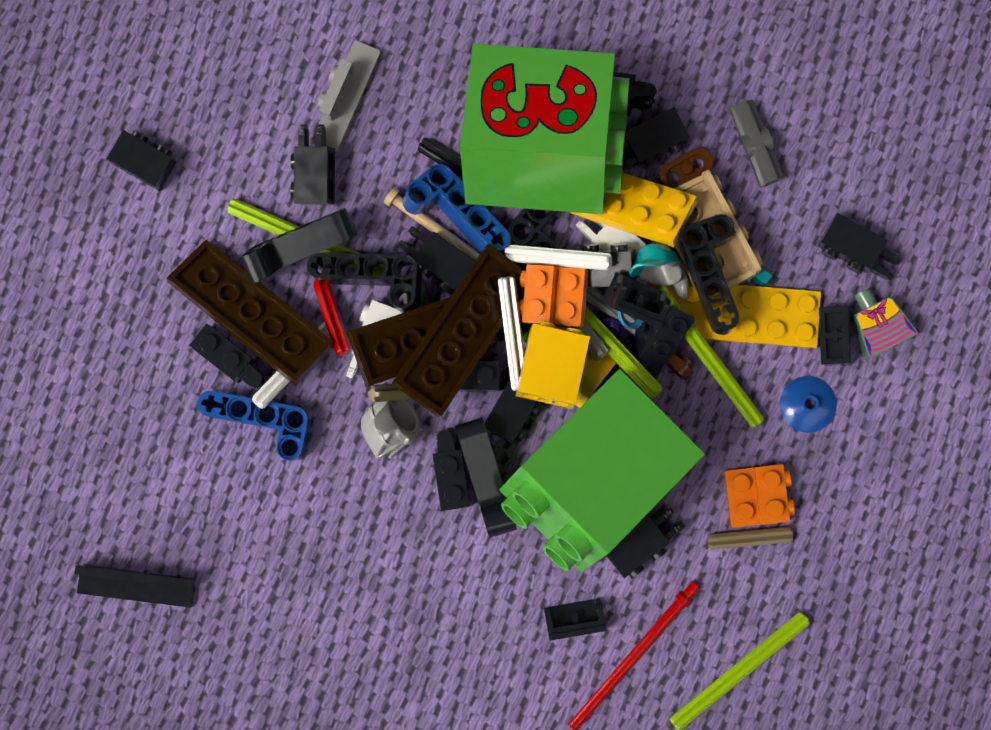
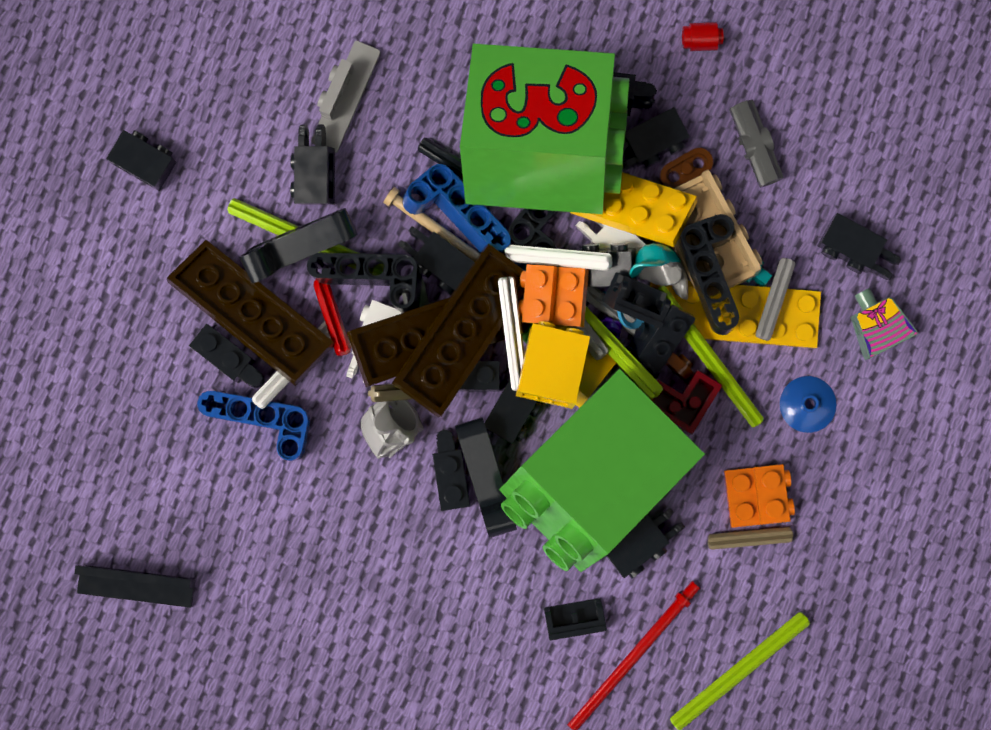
(690, 406): none -> dark red brick
(702, 36): none -> red brick
(775, 299): none -> light grey axle
(835, 336): black hinge -> none

